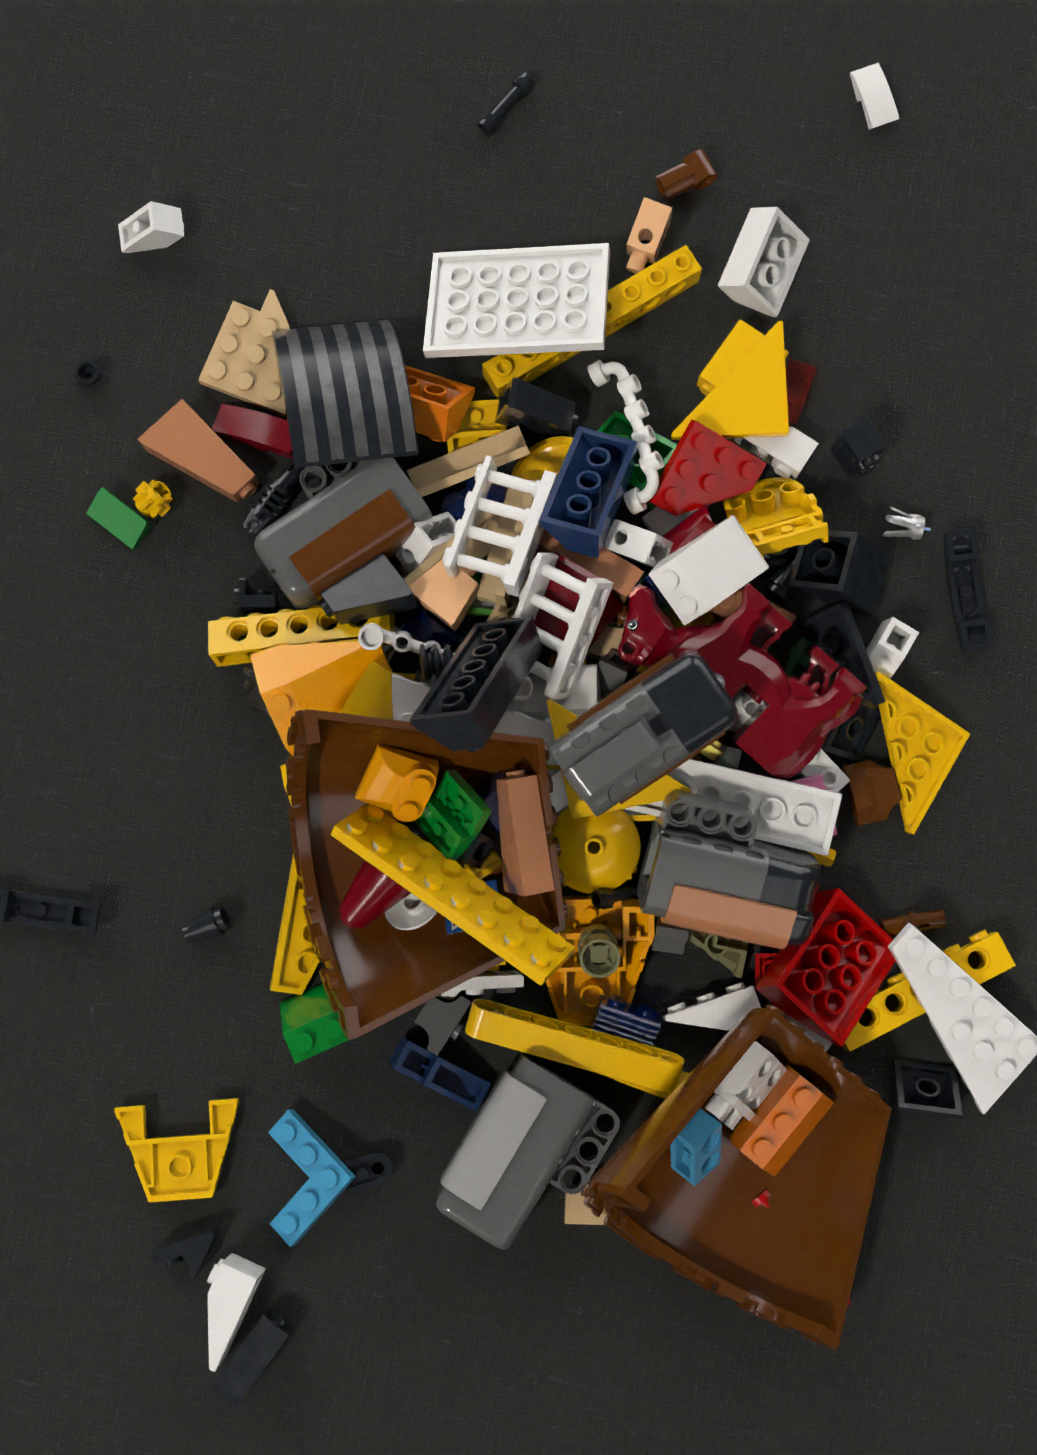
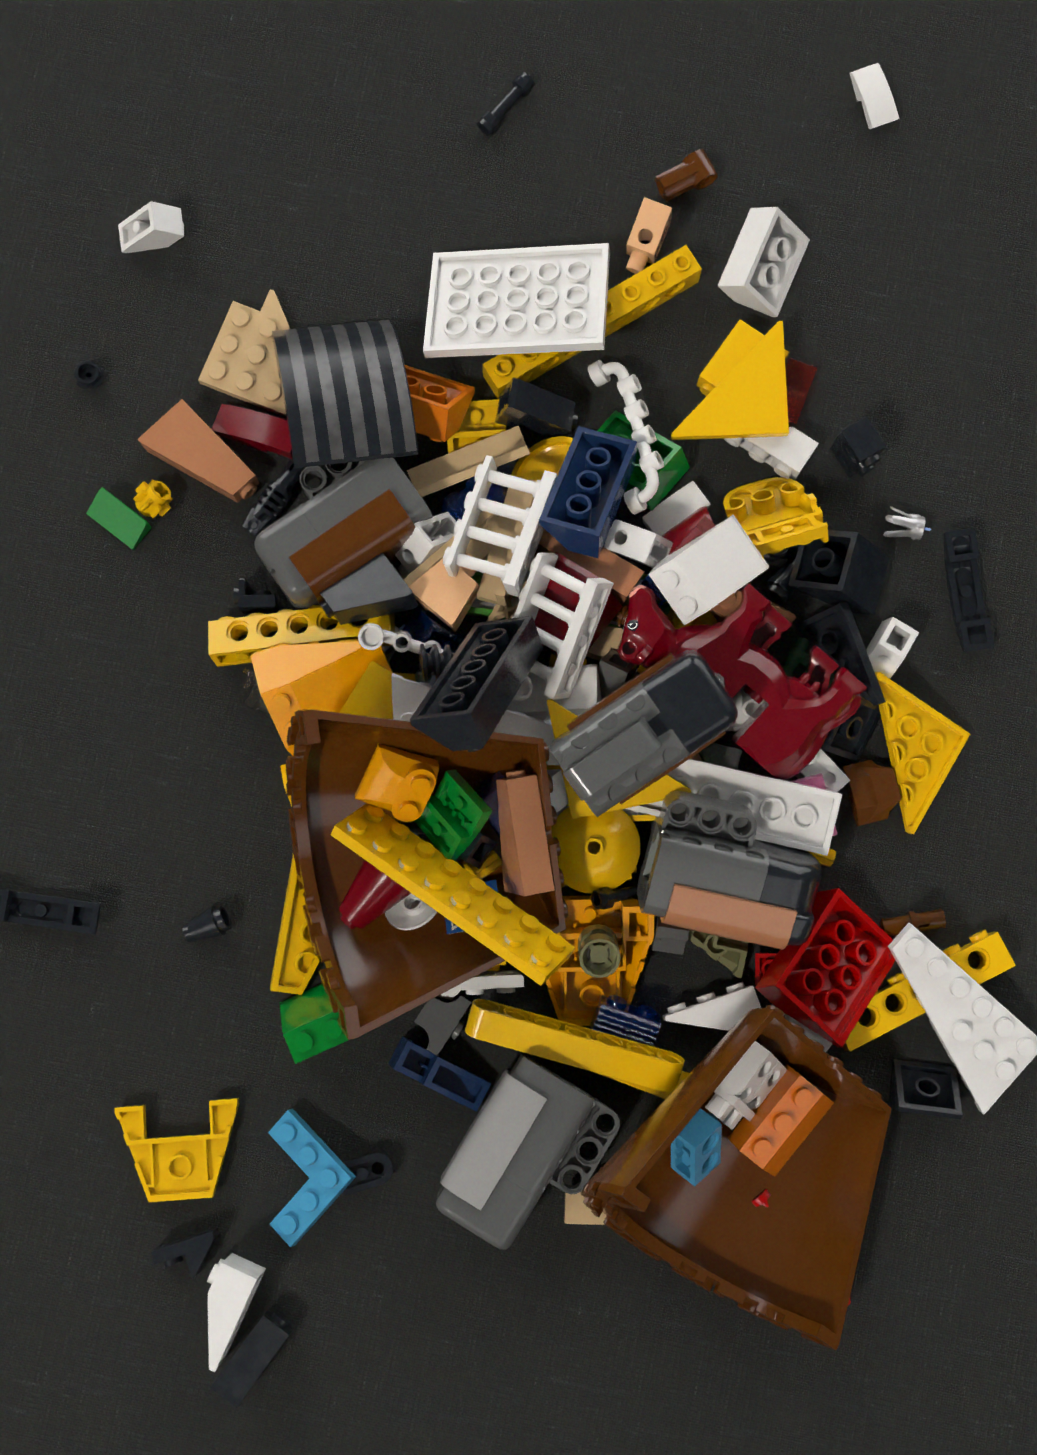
(704, 471): red plate -> none
(713, 750): light yellow plate -> none

